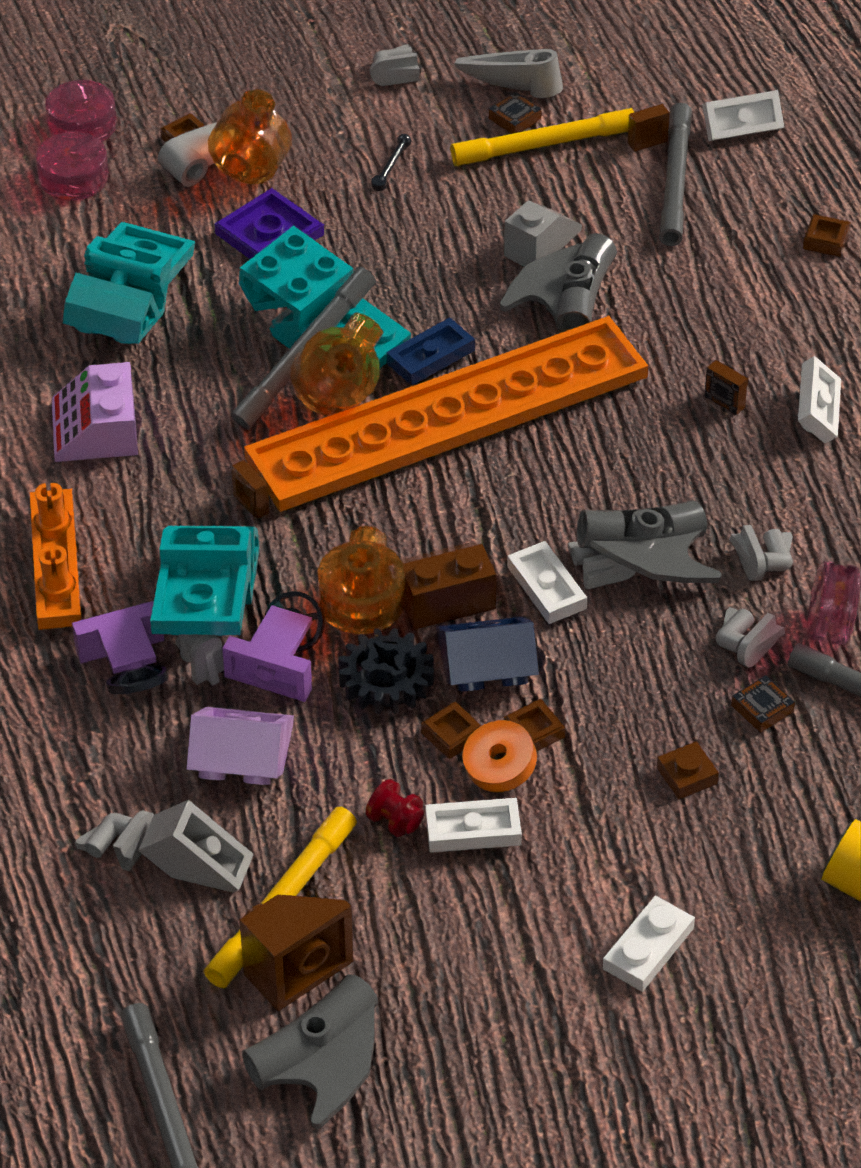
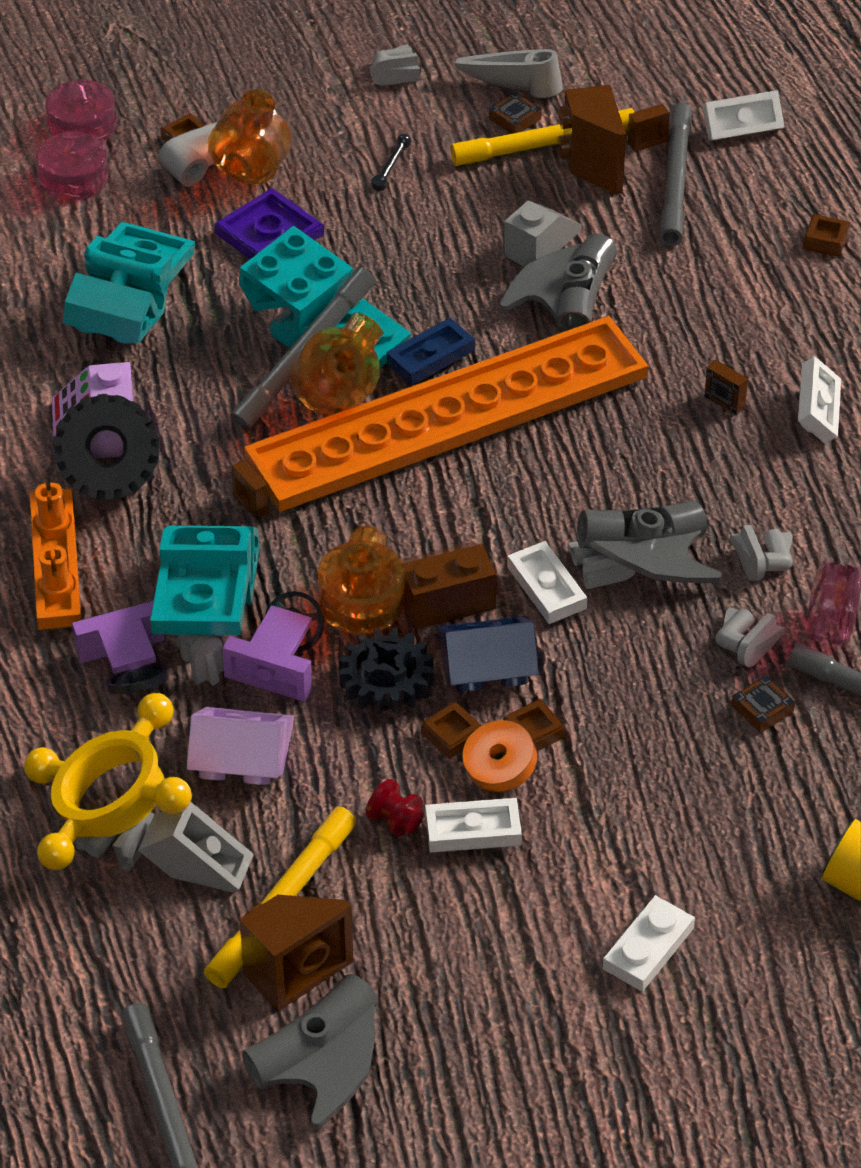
(90, 762): none -> yellow piece
(113, 414): none -> black tyre
(593, 136): none -> reddish brown slope
(687, 770): reddish brown plate -> none

